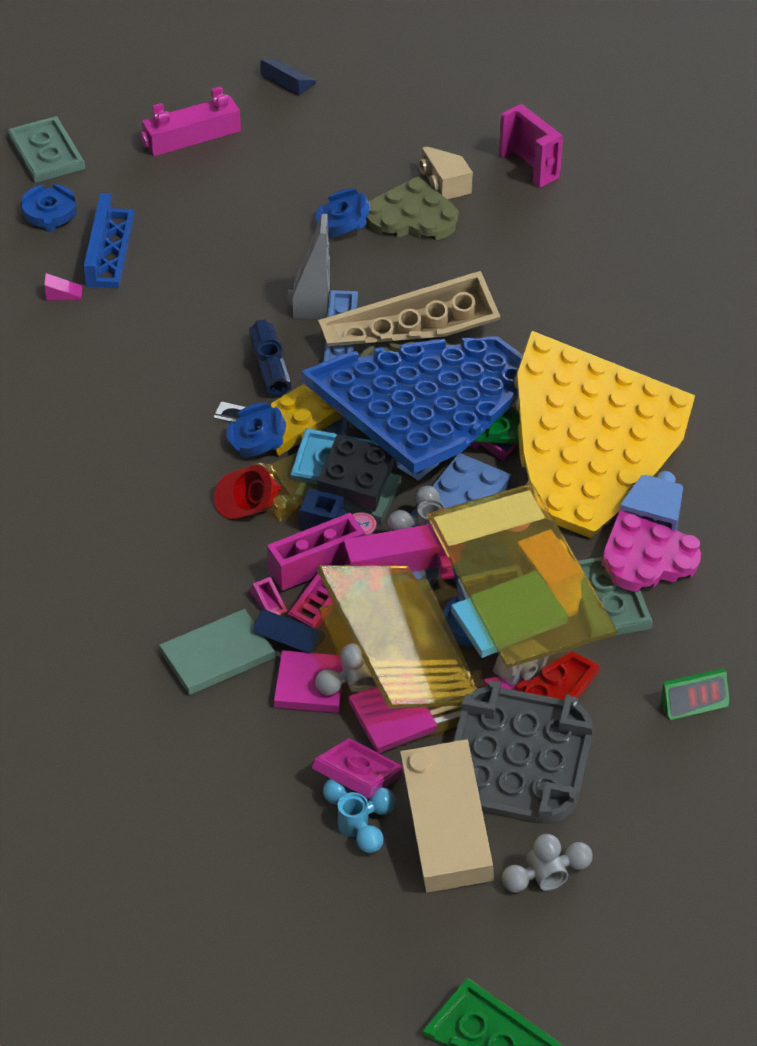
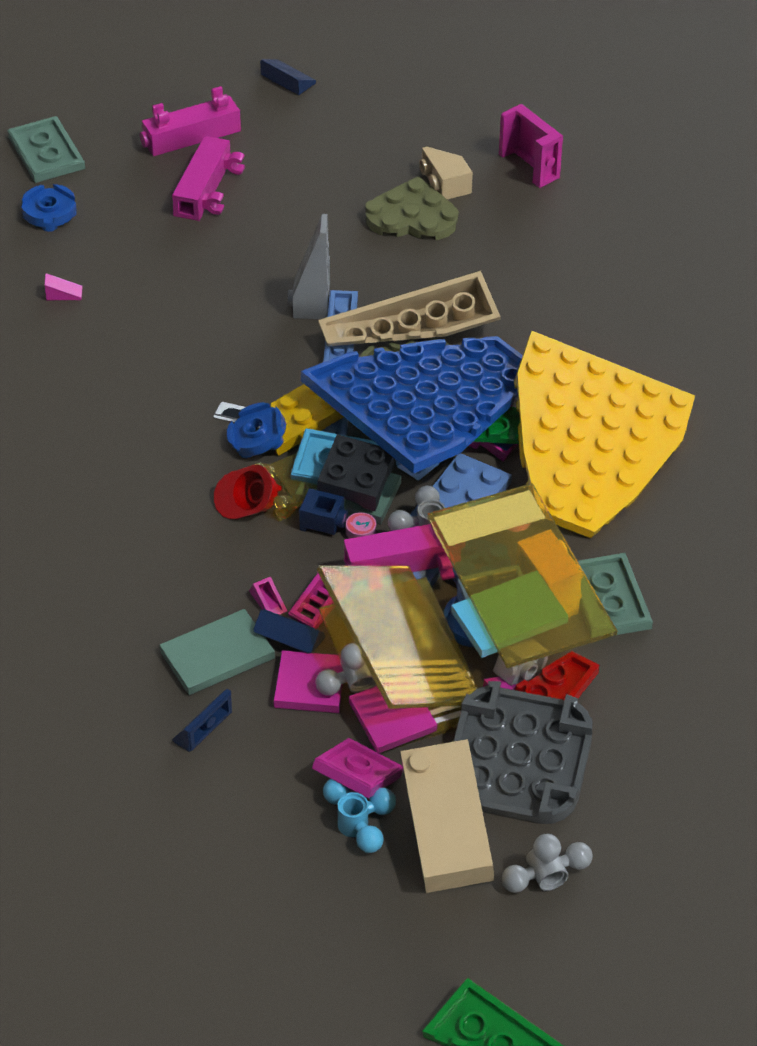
(101, 246): blue fence -> none
(200, 180): none -> dark pink brick
(205, 722): none -> dark blue slope
(270, 358): dark blue piece -> none
(299, 555): dark pink brick -> none
(355, 209): blue plate -> none
(647, 552): dark pink plate -> none
(655, 499): medium blue torso -> none
(695, 694): slope -> none

